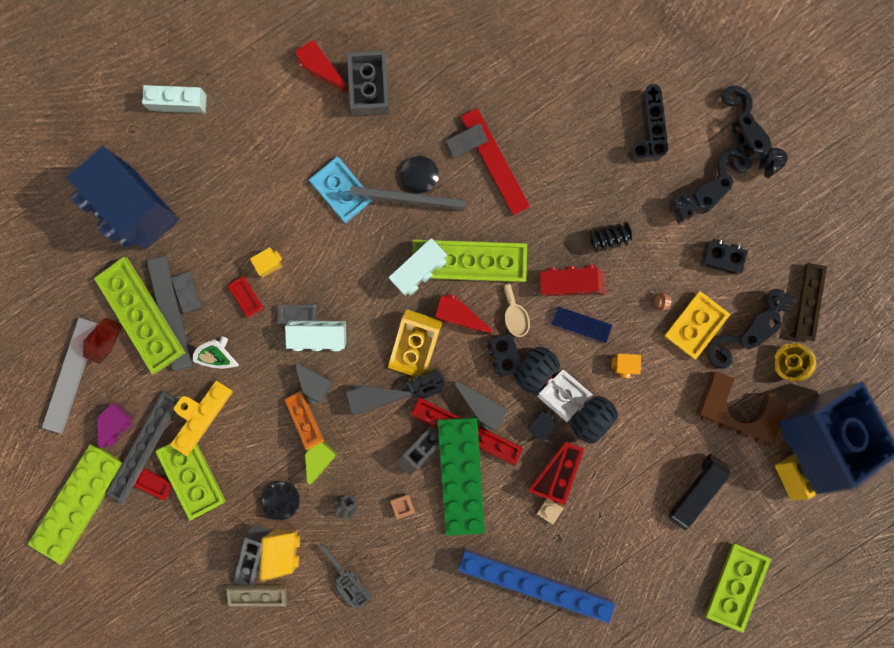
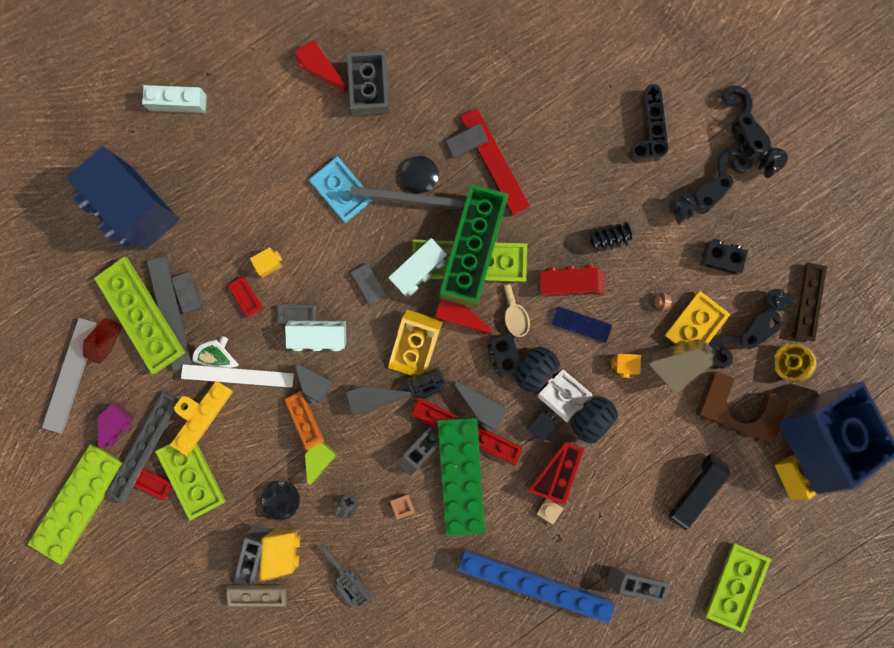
(237, 376): none -> white sticker
(368, 284): none -> flat silver tile
(473, 246): none -> green brick
(636, 584): none -> dark grey slope
(682, 362): none -> dark tan slope

